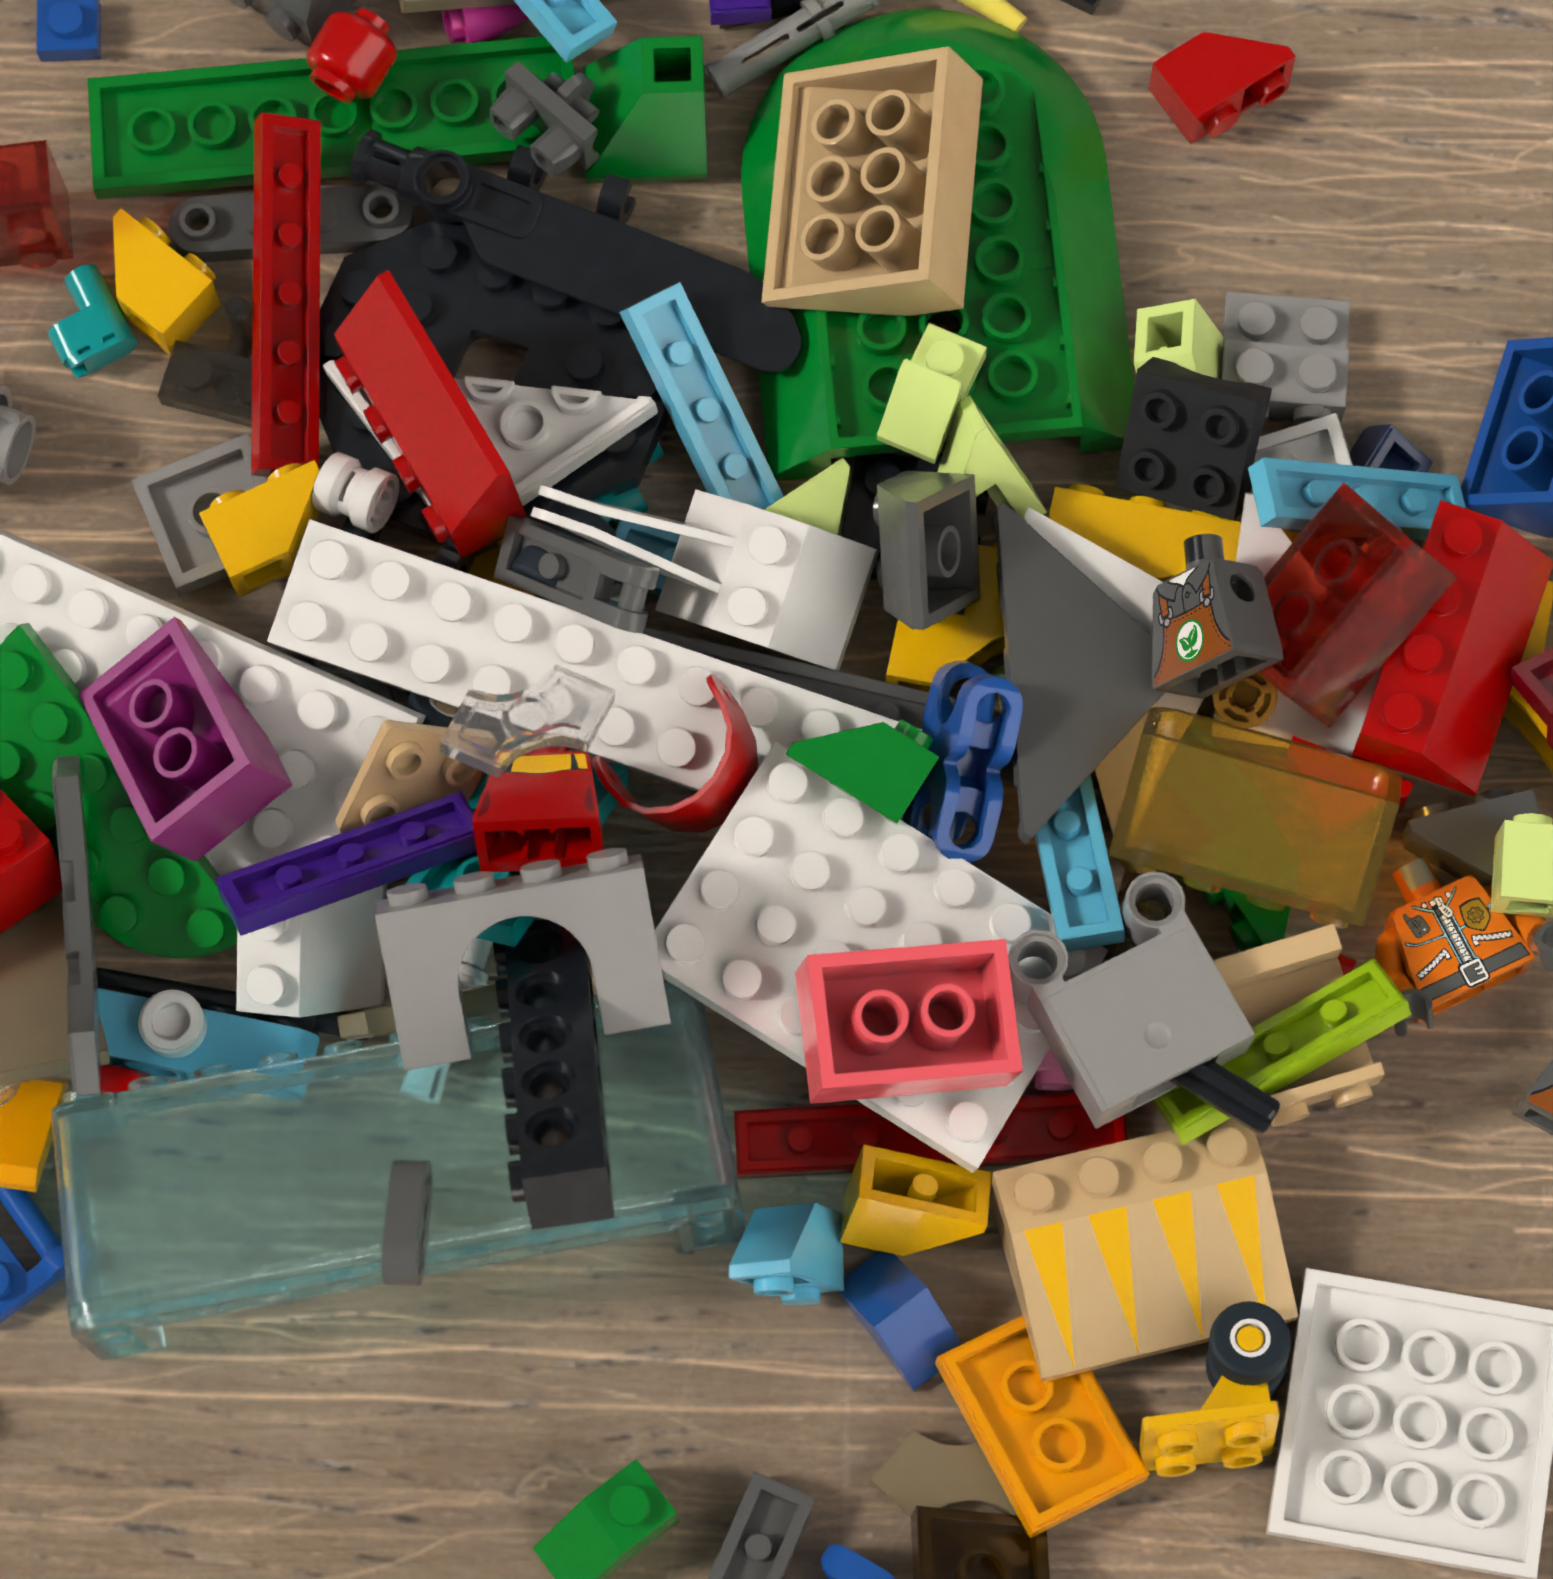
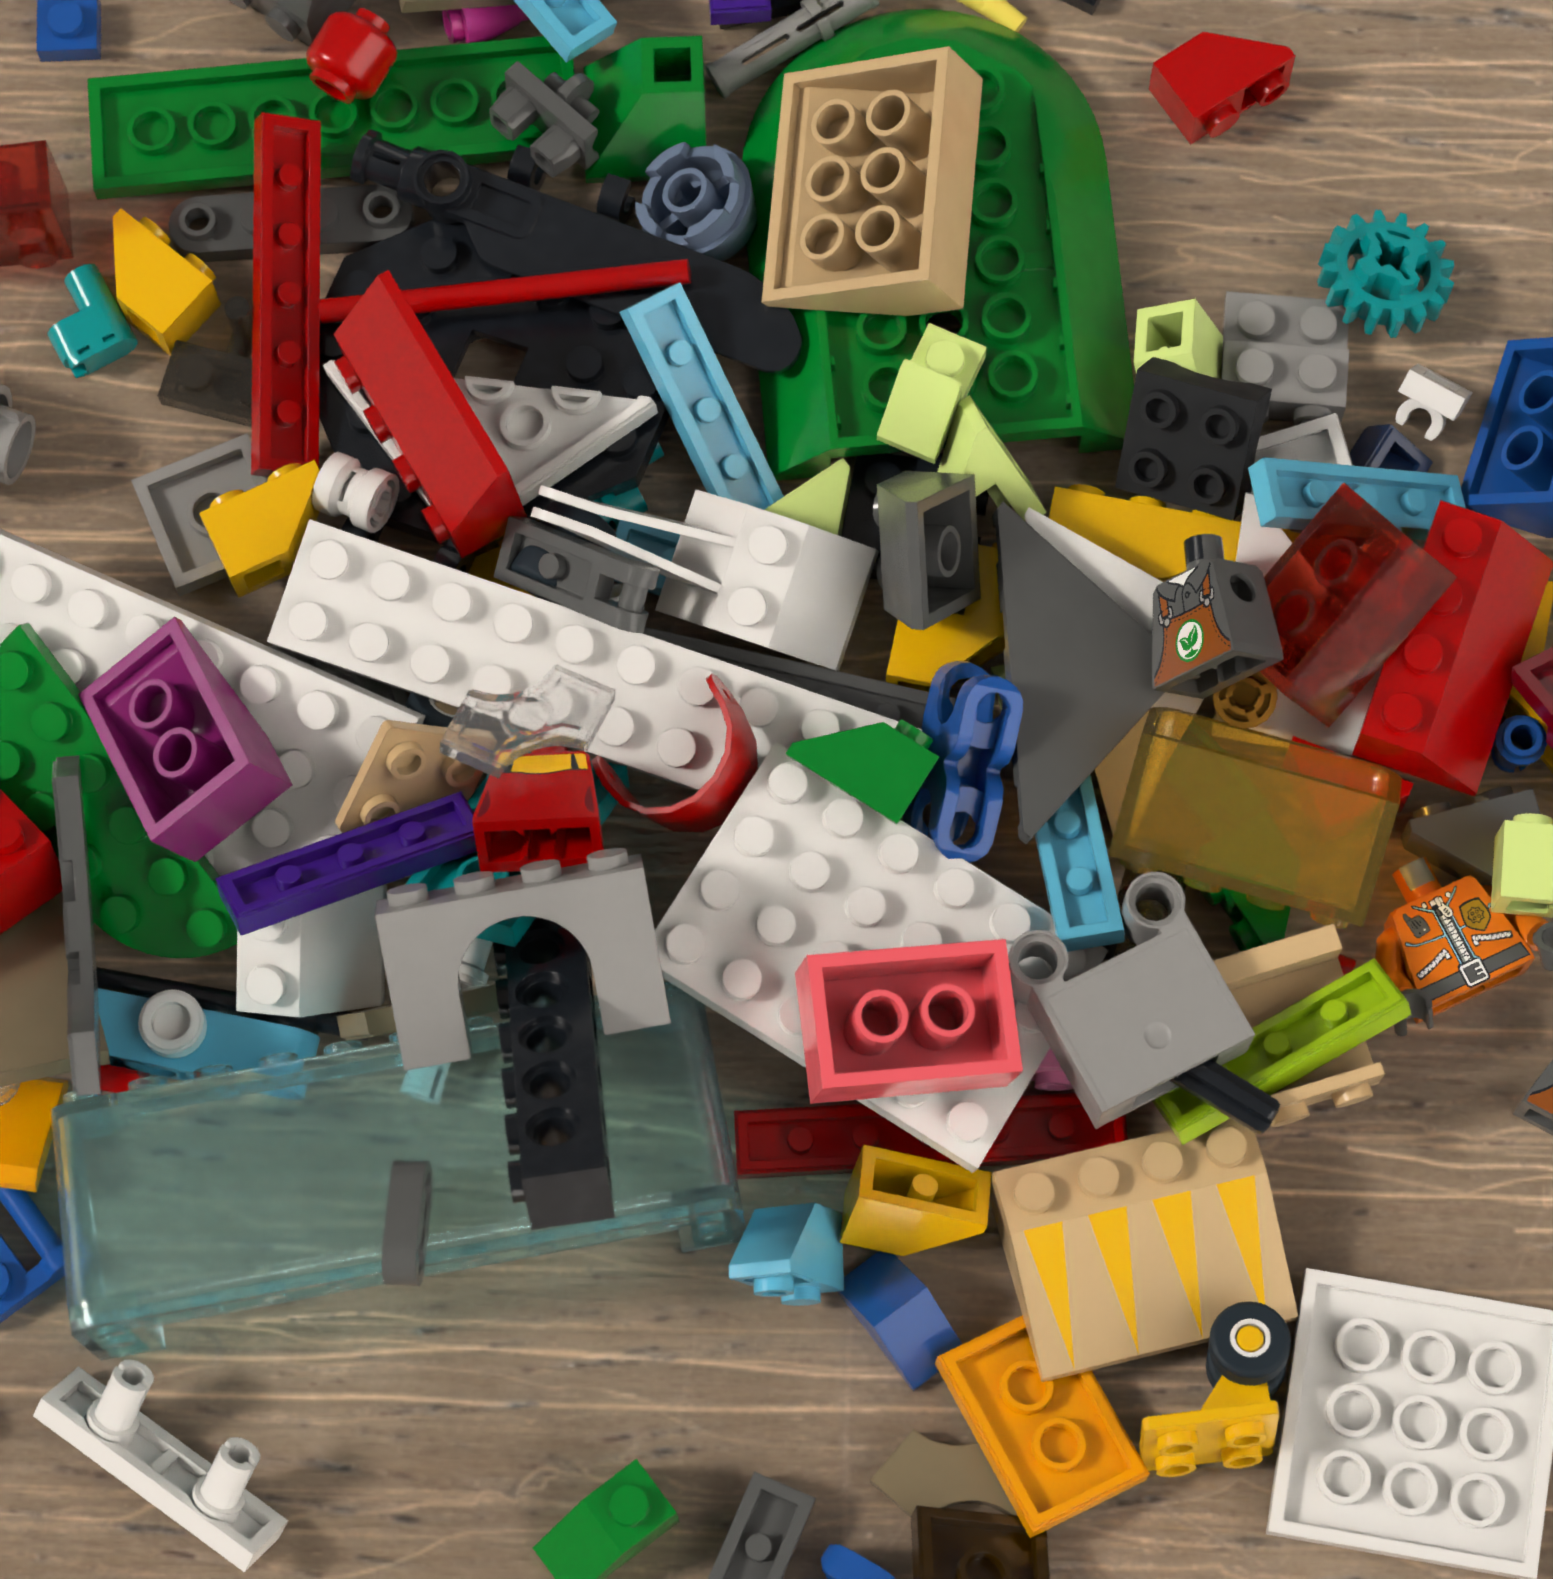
(159, 1467): none -> white plate
(526, 288): none -> red bar
(699, 200): none -> sand blue cone
(1385, 273): none -> teal gear
(1434, 394): none -> white tile
(1528, 734): none -> blue pin

